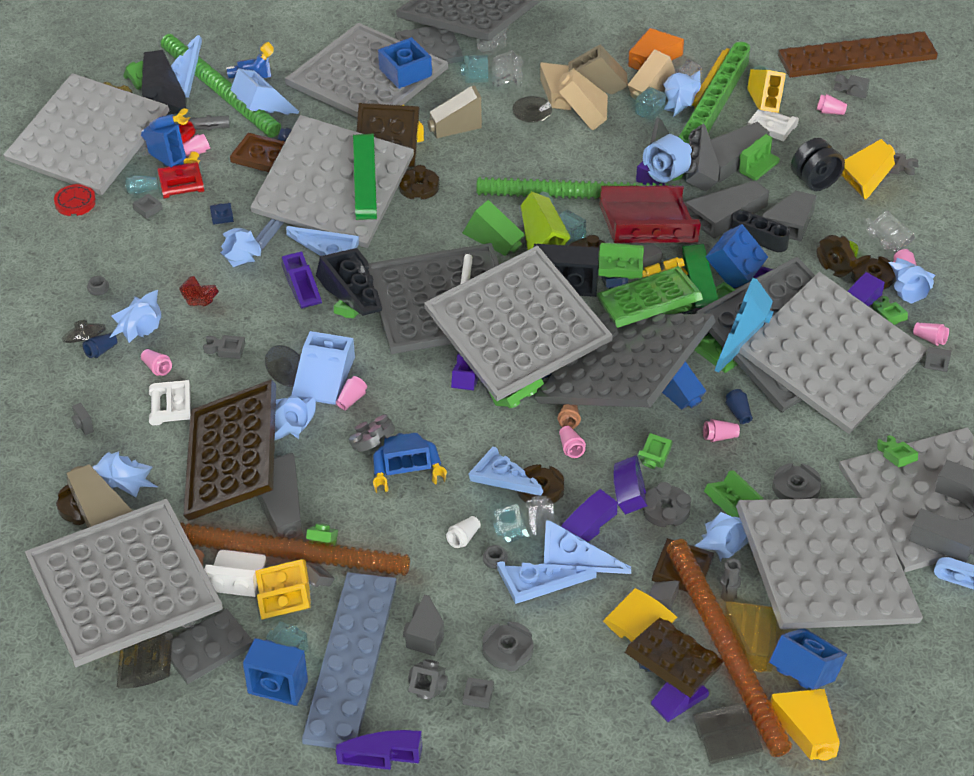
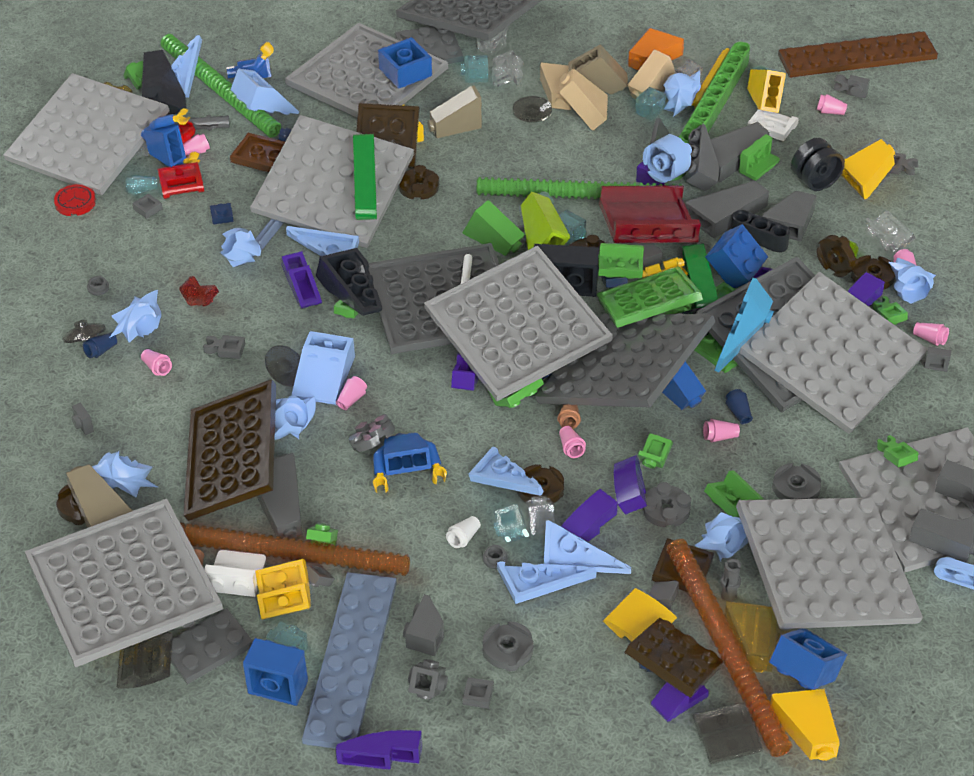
(177, 398): white plate -> none

